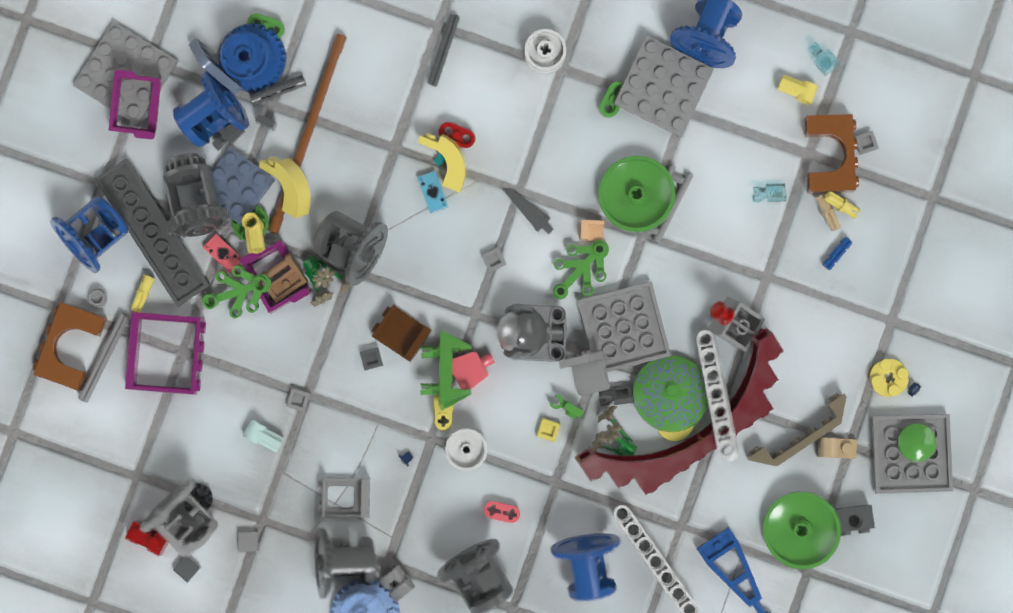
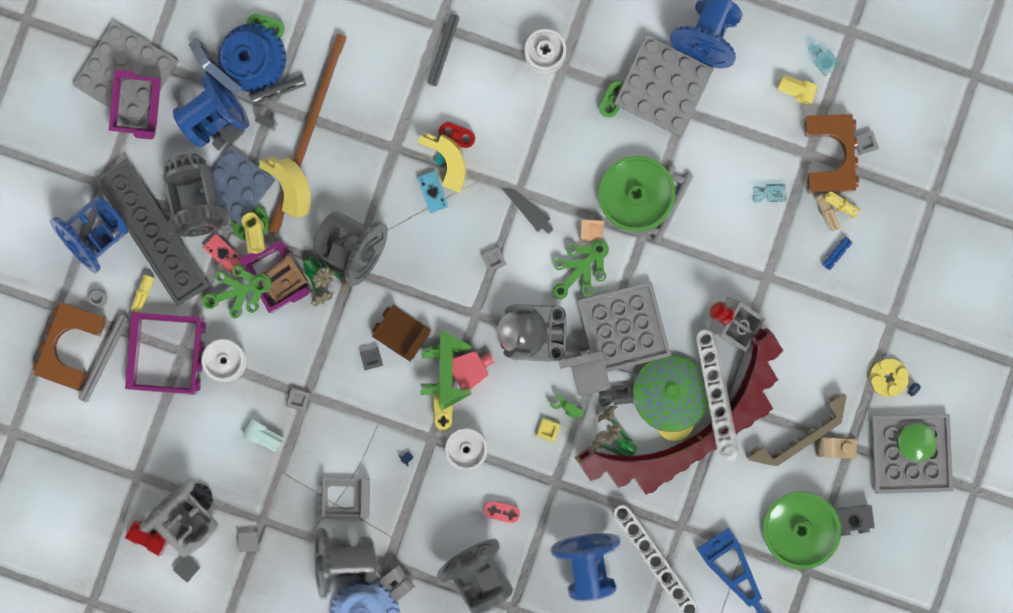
(235, 364): none -> white wheel

